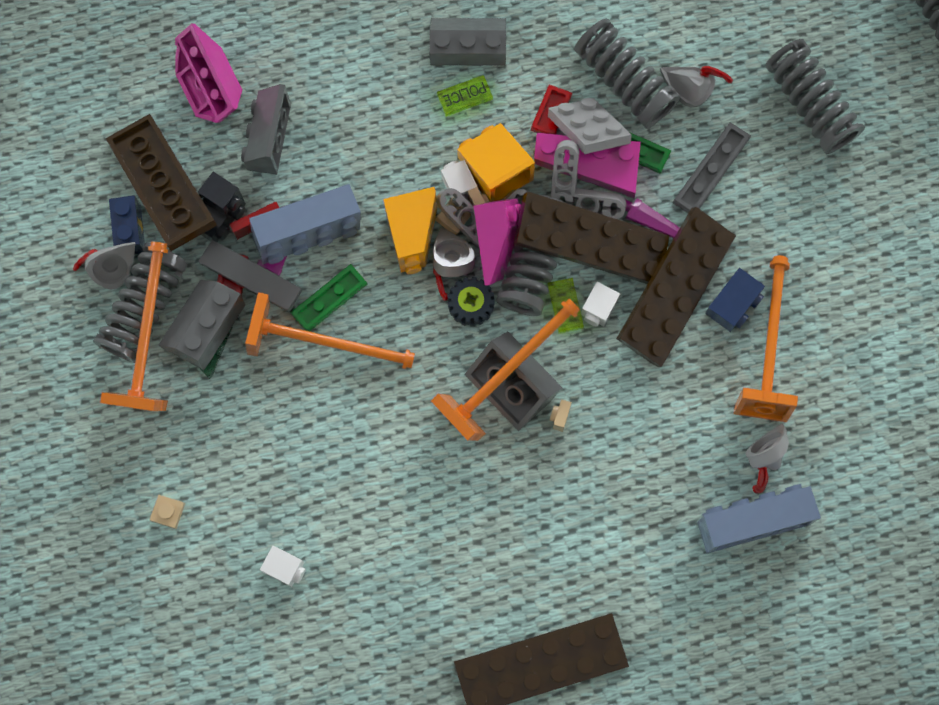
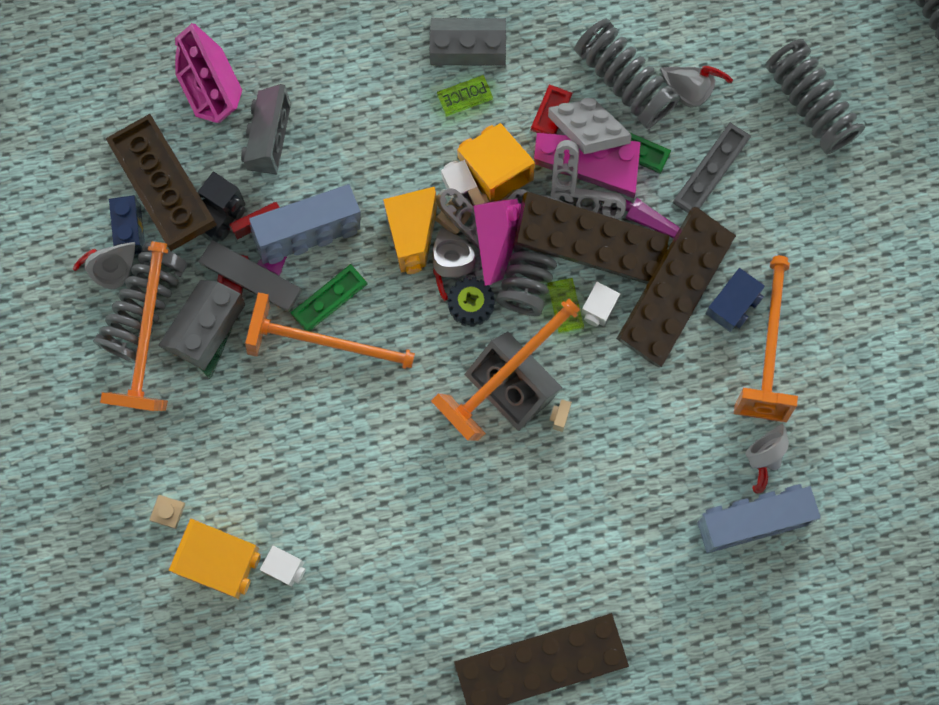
(215, 559): none -> light orange slope

